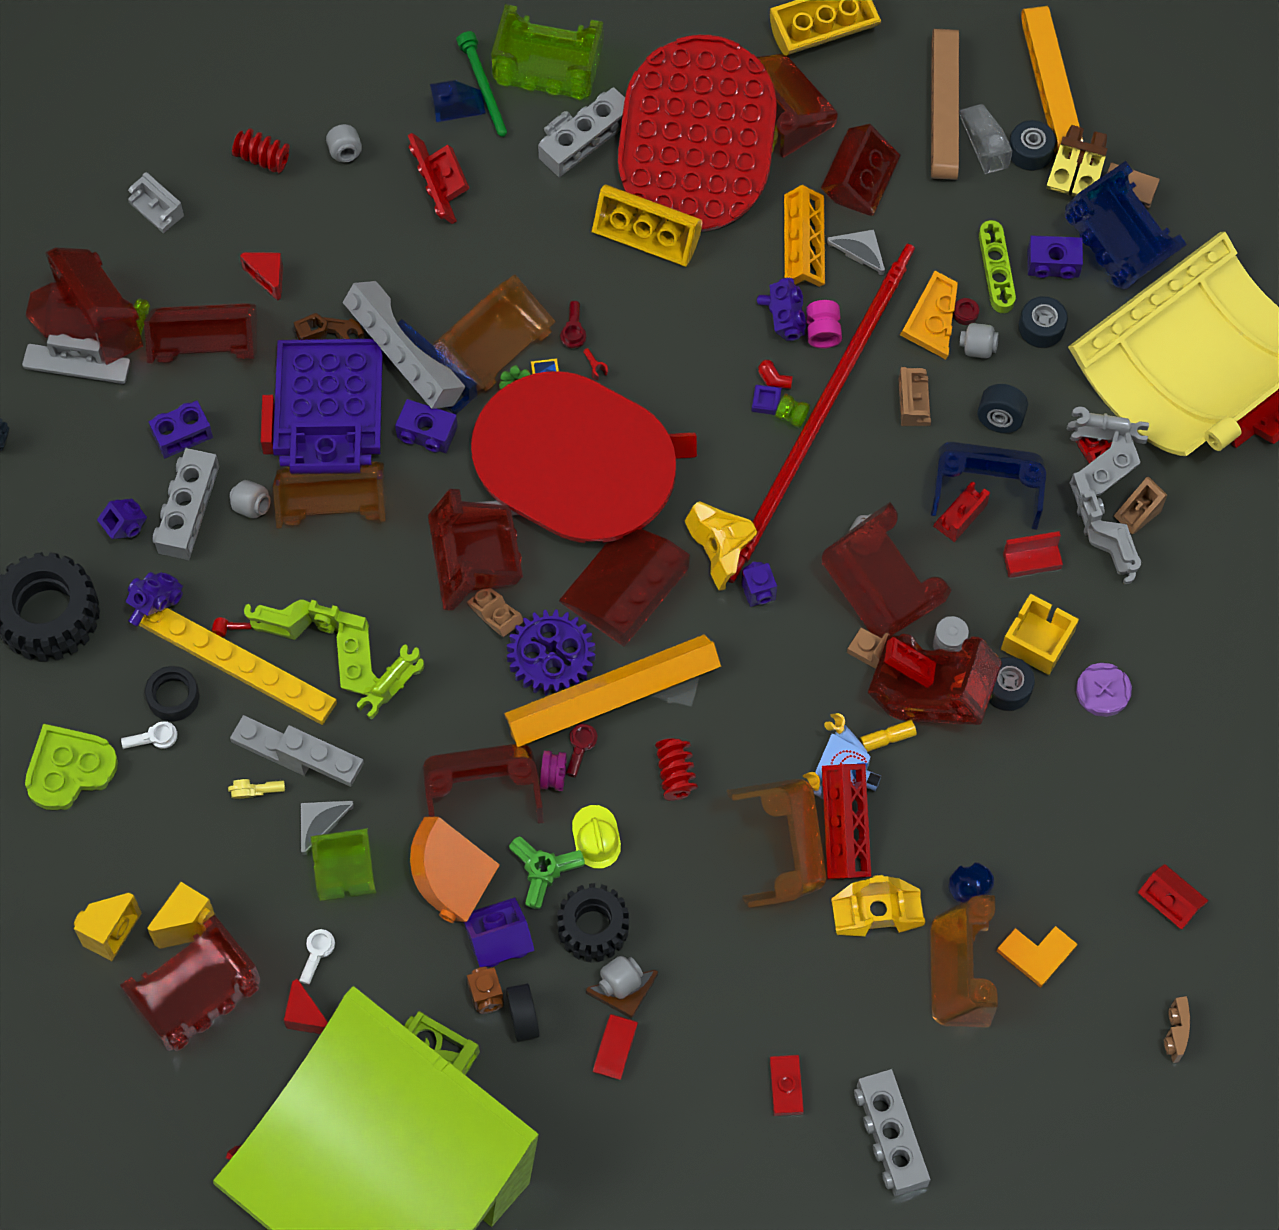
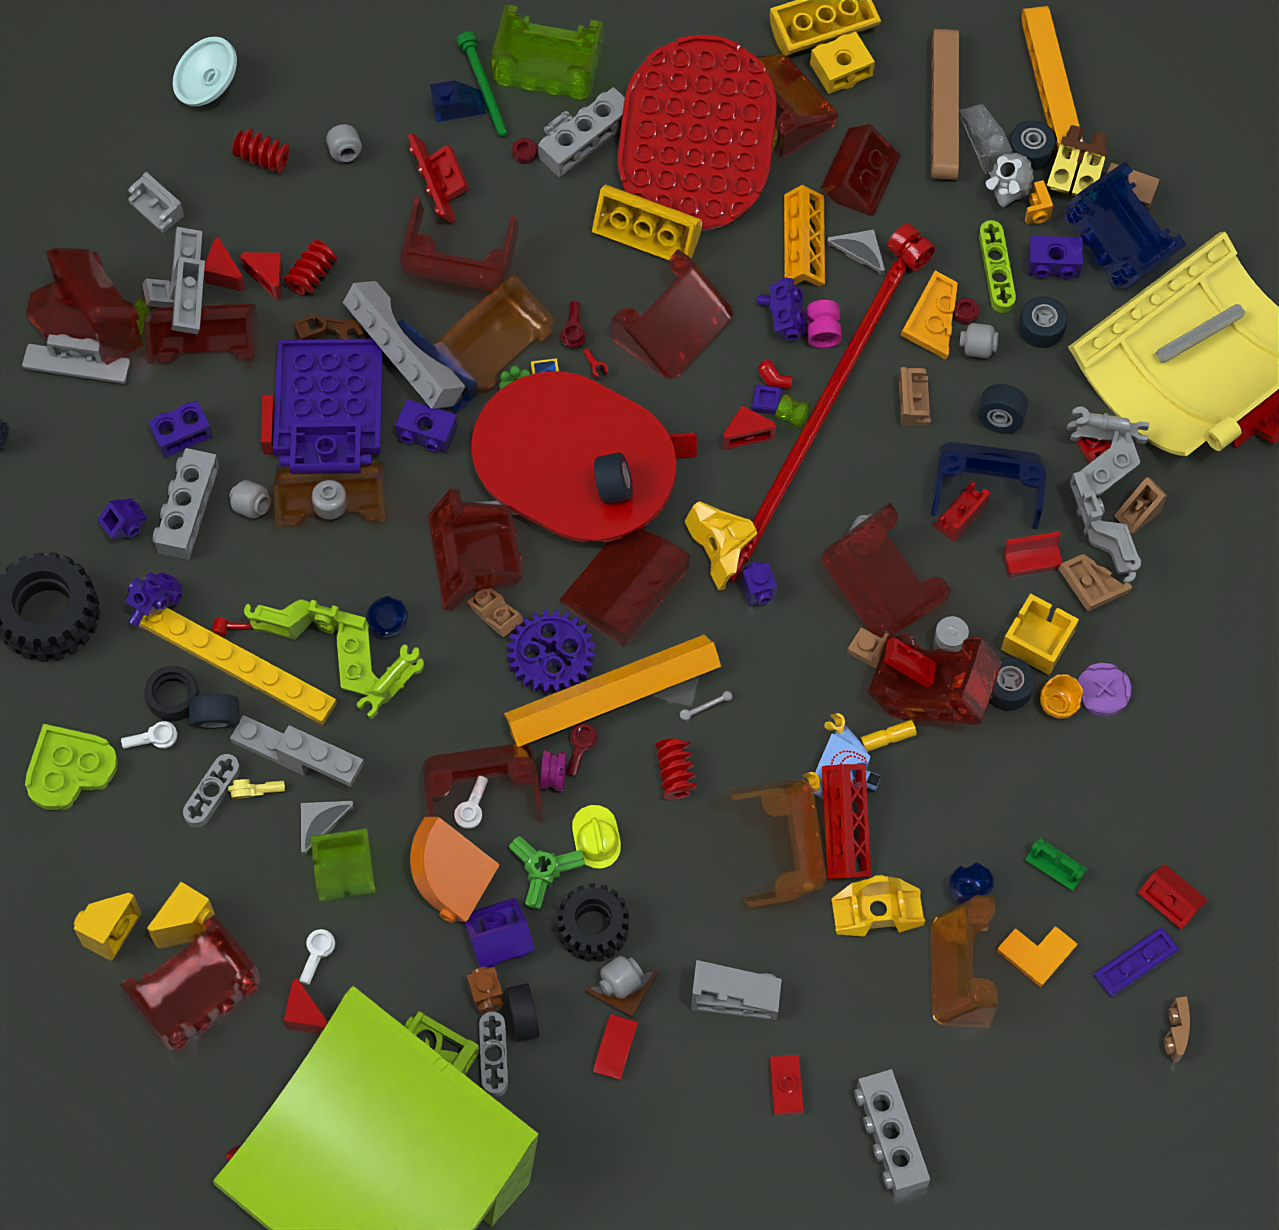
(157, 293): none -> light grey tile
(187, 280): none -> light grey bracket
(204, 71): none -> light aqua dish
(209, 779): none -> light grey beam
(214, 711): none -> black wheel
(221, 269): none -> red slope
(310, 267): none -> red piece
(329, 499): none -> light grey head
(387, 616): none -> clear blue hair
(422, 260): none -> clear red windscreen
(468, 813): none -> white plate
(500, 1032): none -> light grey beam
(524, 151): none -> dark red tile
(613, 478): none -> black wheel
(677, 322): none -> clear red windscreen
(685, 715): none -> light grey hinge
(735, 991): none -> light grey wedge
(748, 429): none -> red slope
(845, 50): none -> yellow brick
(913, 248): none -> red wheel
(1010, 178): none -> light grey animal
(1040, 203): none -> light orange bracket
(1056, 864): none -> green hinge
(1061, 696): none -> light orange hair
(1092, 582): none -> medium nougat wing
(1136, 962): none -> dark purple tile
(1200, 333): none -> light grey axle

